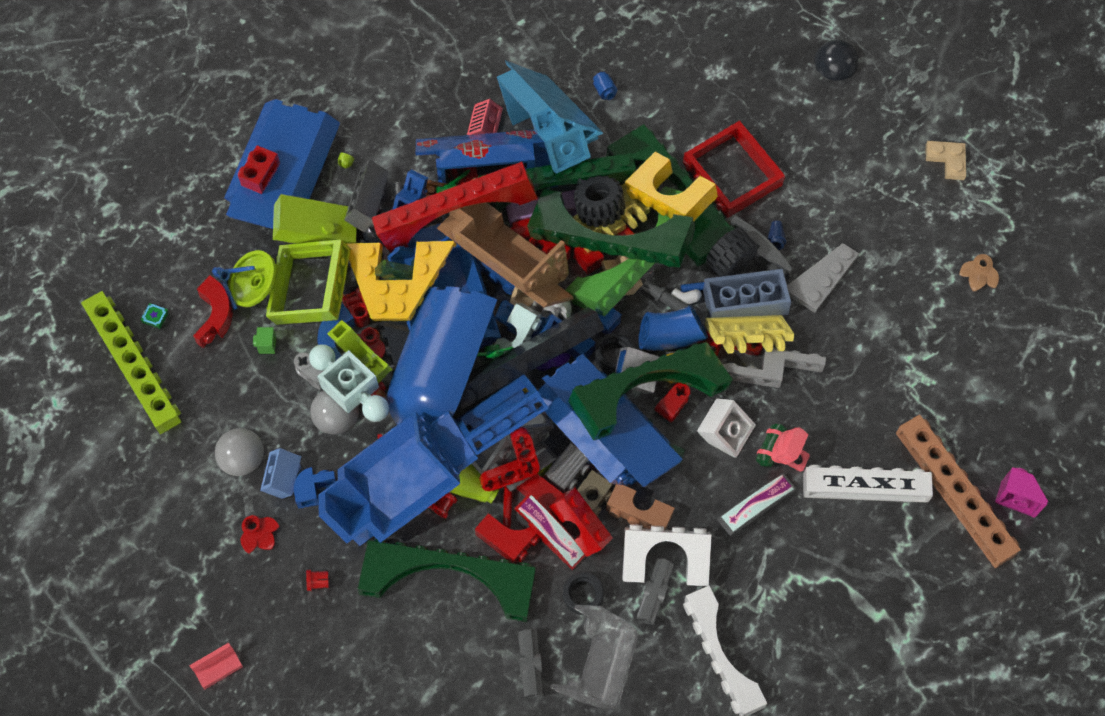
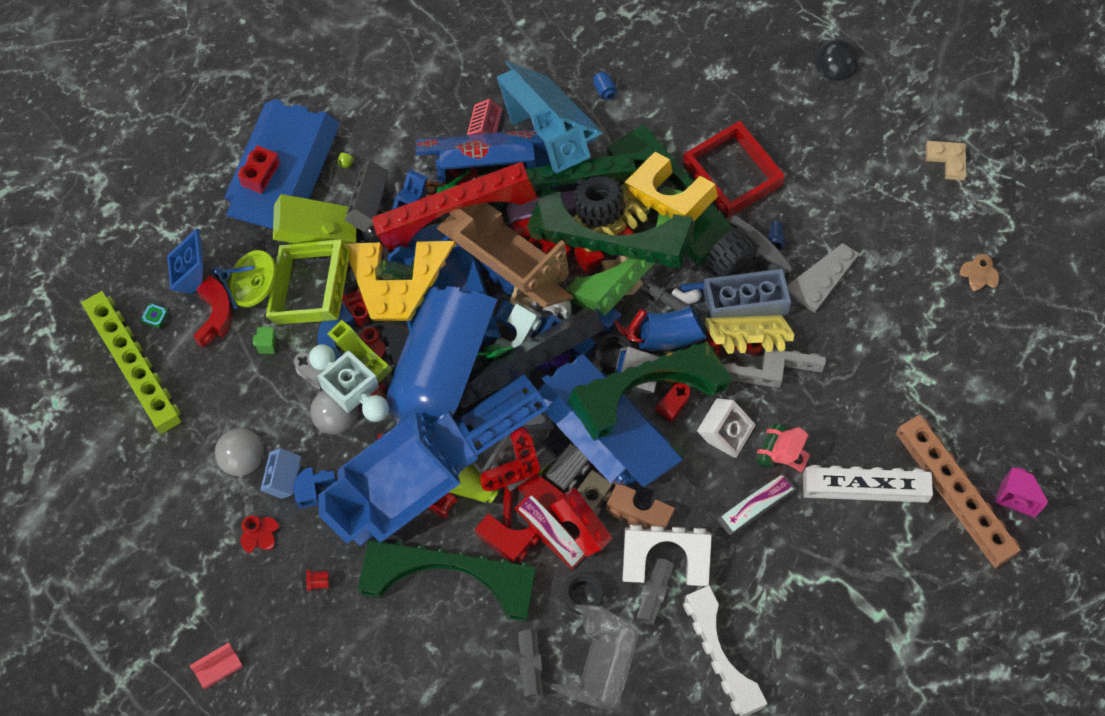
(186, 264): none -> blue slope
(632, 330): none -> red plant

